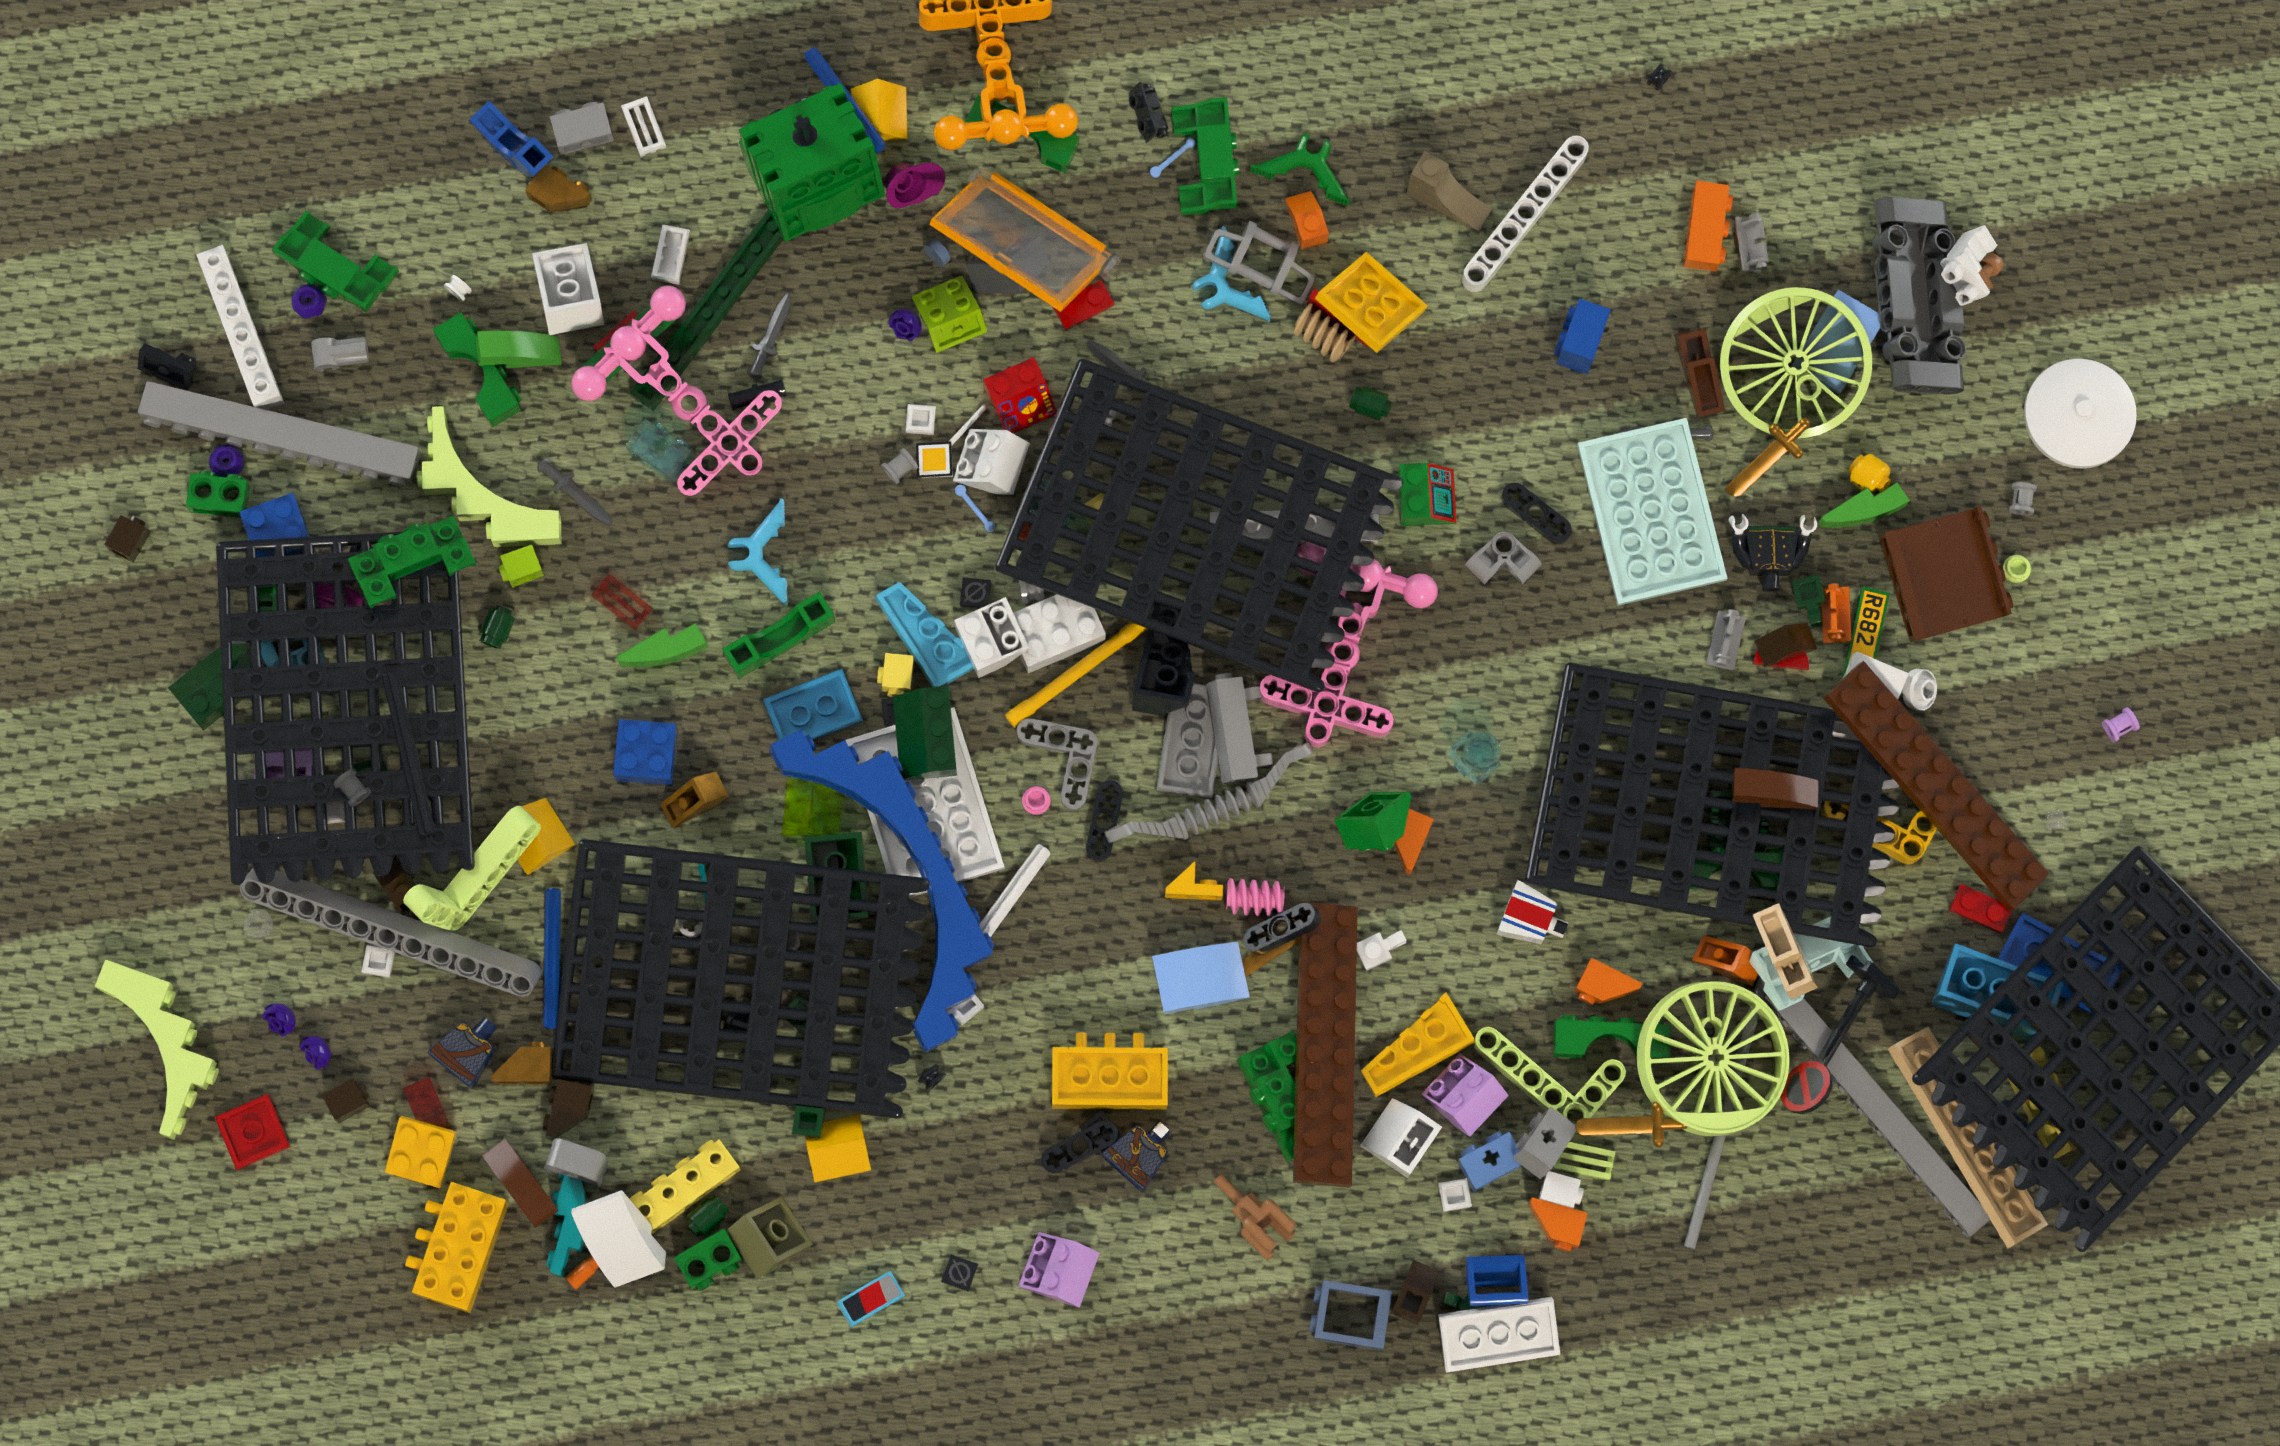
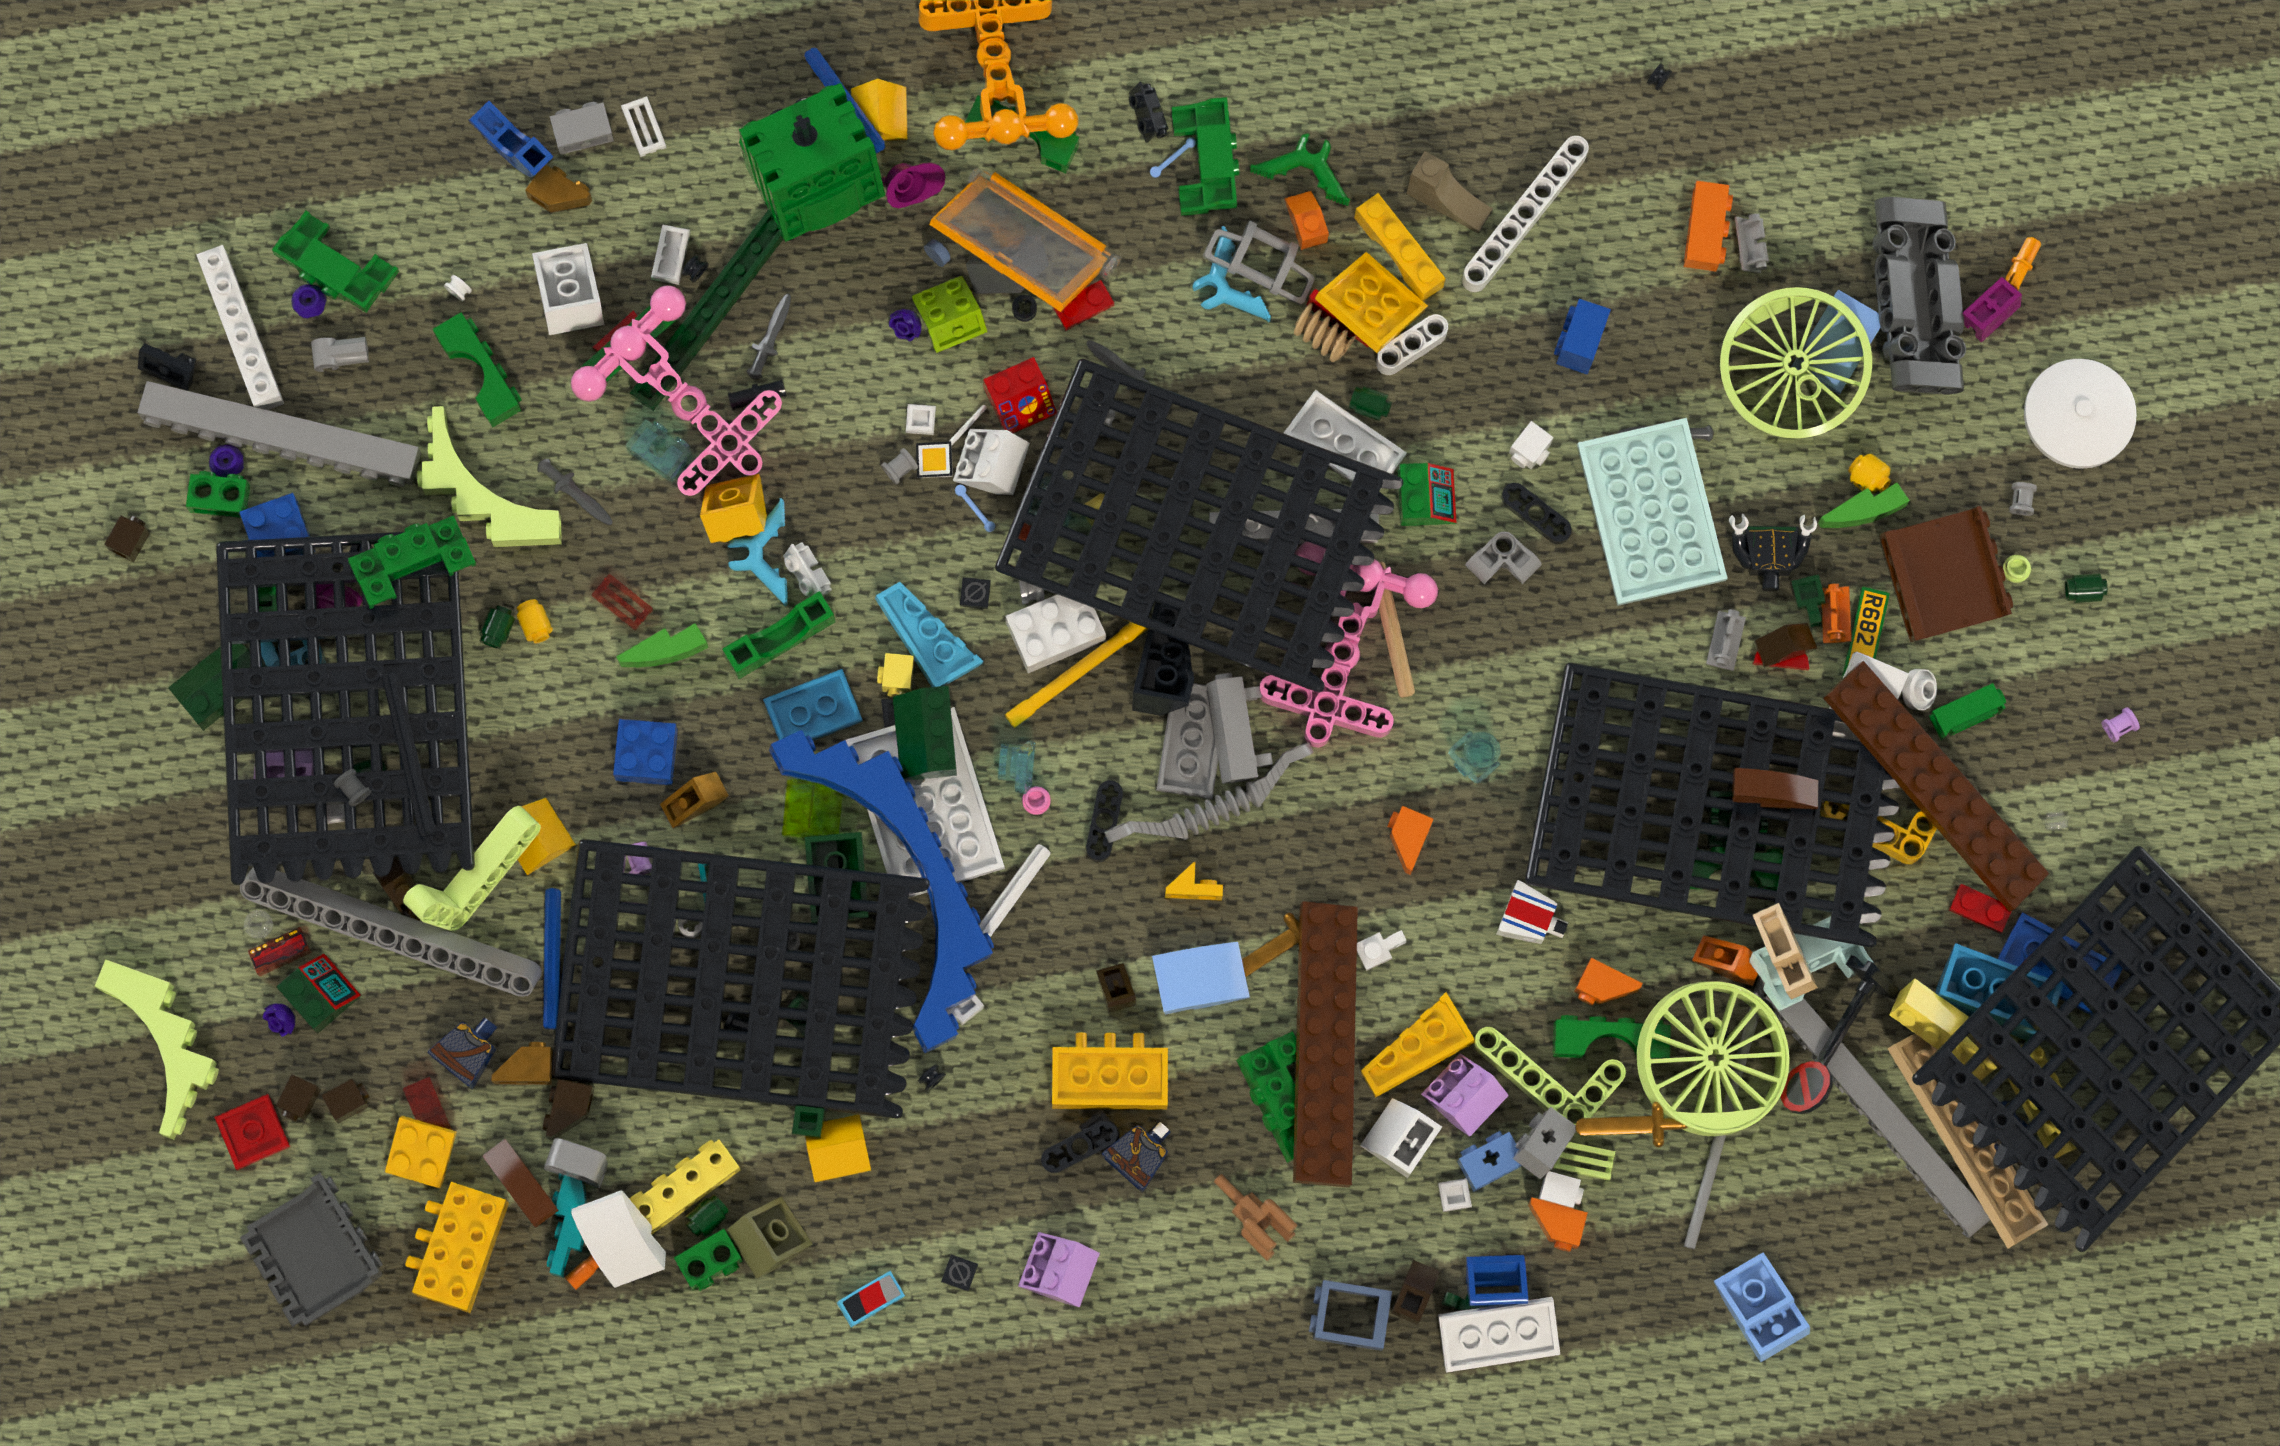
(279, 951): none -> slope
(297, 1098): none -> dark brown brick
(312, 1252): none -> dark grey hinge
(316, 1051): dark purple plate -> none
(318, 992): none -> slope
(378, 961): white tile -> none
(517, 349): bright green slope -> none
(520, 566): lime brick -> none
(534, 621): none -> yellow brick
(639, 865): none -> lavender bush
(695, 268): none -> black bush
(734, 509): none -> yellow slope
(799, 561): none -> white hinge
(991, 637): white slope -> none
(1016, 307): none -> black bush
(1017, 765): none -> clear light blue piece
(1076, 754): light grey beam -> none
(1116, 988): none -> dark brown slope
(1255, 897): bright pink piece -> none
(1294, 930): black beam -> none
(1336, 430): none -> white tile
(1374, 821): green slope -> none
(1387, 230): none -> yellow arch
(1395, 643): none -> tan axle
(1417, 333): none -> white beam
(1531, 447): none -> white brick
(1700, 372): reddish brown slope -> none
(1762, 1307): none -> light blue slope
(1783, 443): pearl gold sword -> none
(1935, 1022): none -> light yellow brick
(1964, 269): white hips -> none
(1968, 711): none -> green window
(1992, 308): none -> magenta hinge
(2023, 262): none -> light orange axle
(2085, 588): none -> dark green brick

